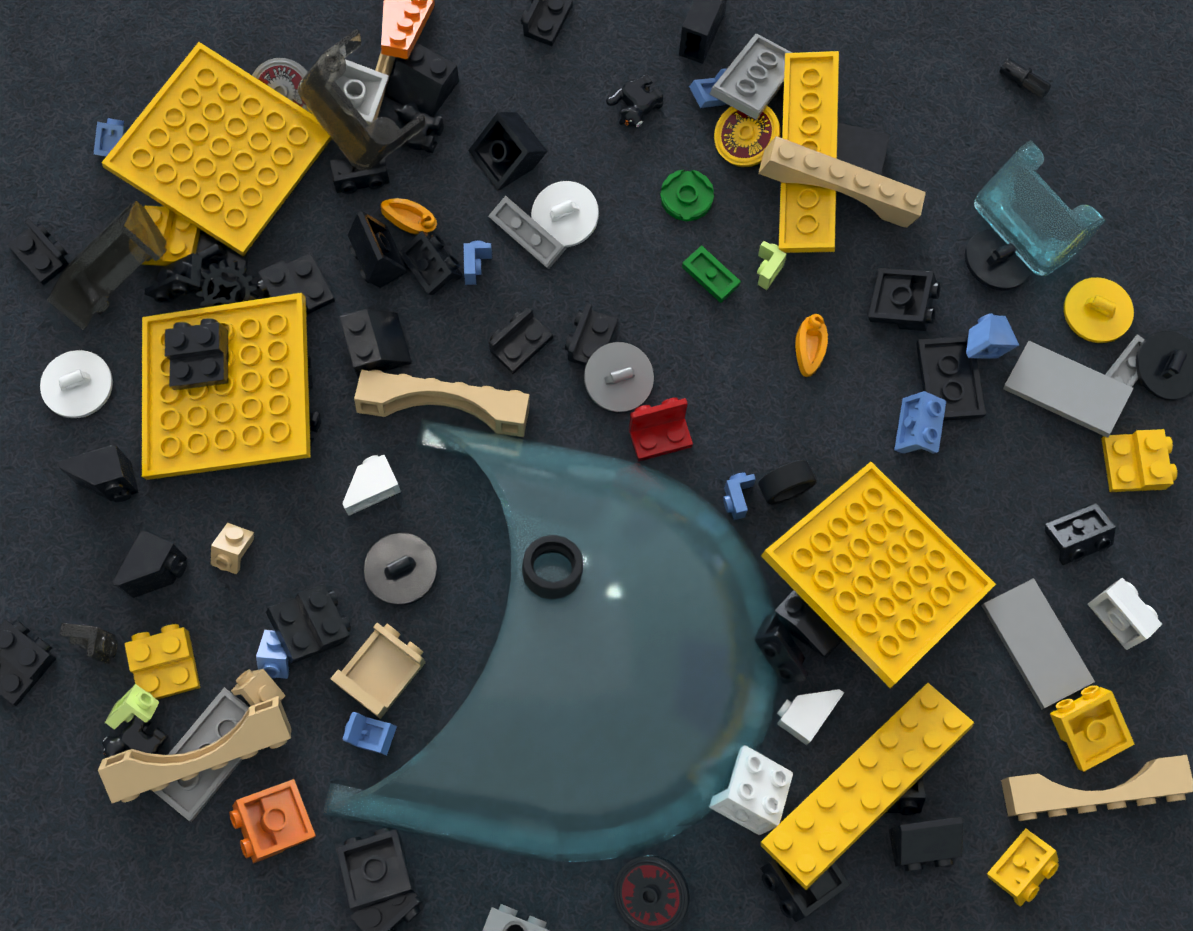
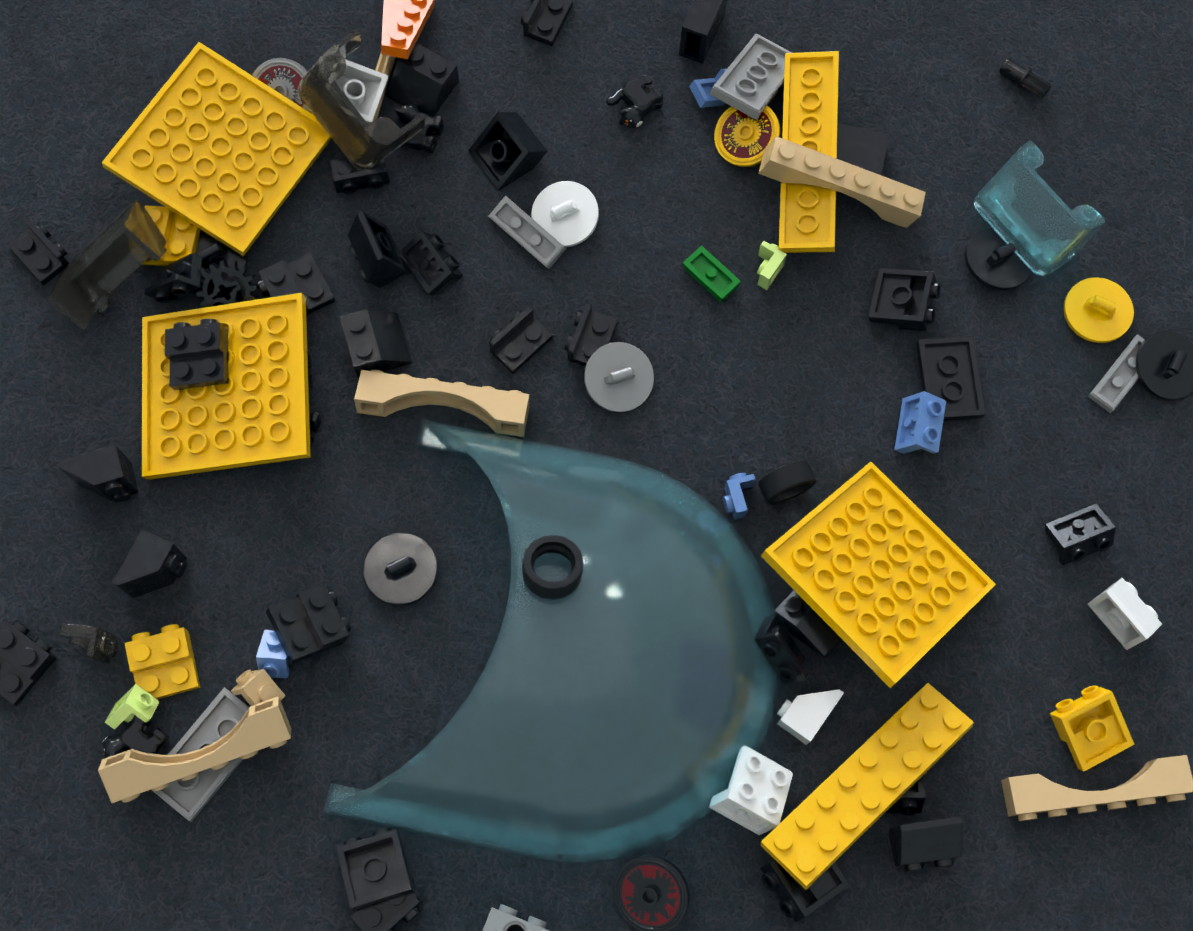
(76, 384): white shield -> none
(108, 135): medium blue bracket -> none
(230, 547): tan bracket -> none
(271, 821): orange plate -> none
(369, 733): medium blue bracket -> none
(370, 484): white slope -> none
(380, 670): tan panel -> none
(408, 215): light orange arm -> none
(473, 254): medium blue bracket -> none
(660, 429): red bracket -> none
(687, 195): green tile -> none
(811, 344): light orange arm -> none
(990, 337): medium blue slope -> none
(1024, 867): yellow bracket -> none
(1037, 643): light grey tile -> none
(1068, 388): light grey tile -> none
(1139, 461): yellow plate -> none

